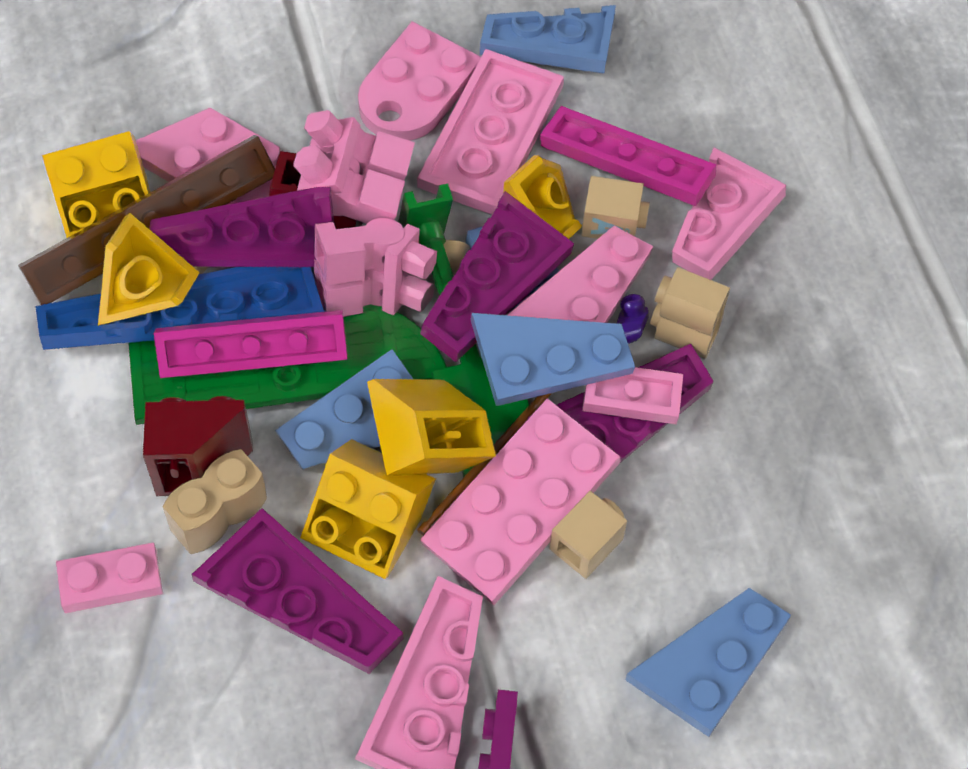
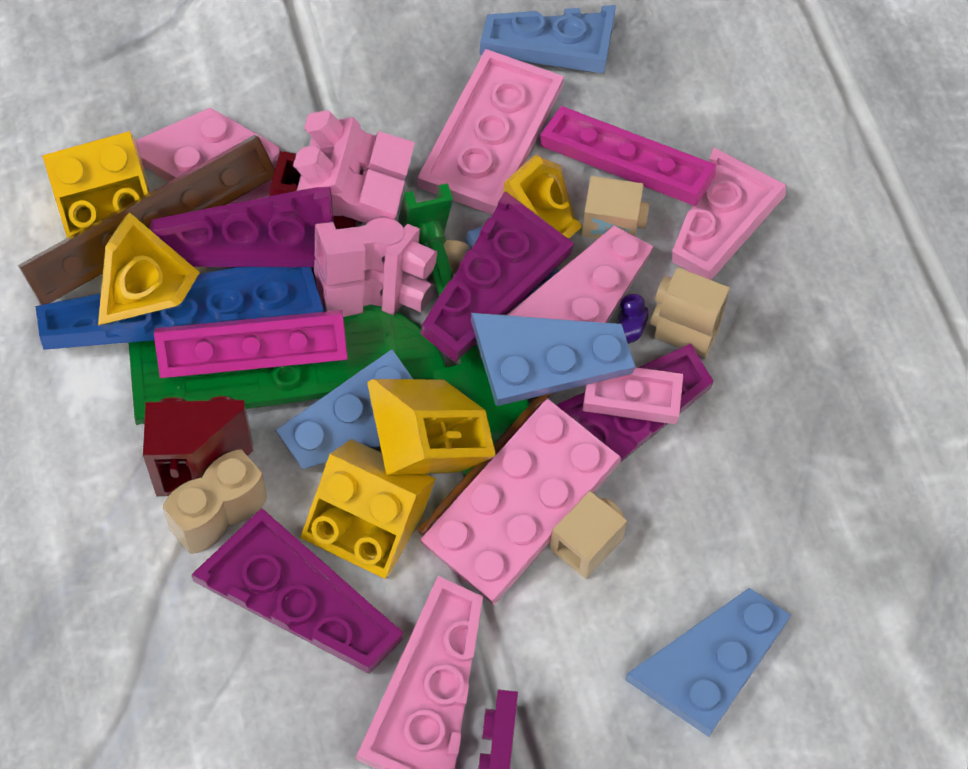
(109, 577): bright pink plate -> none
(417, 80): bright pink plate -> none

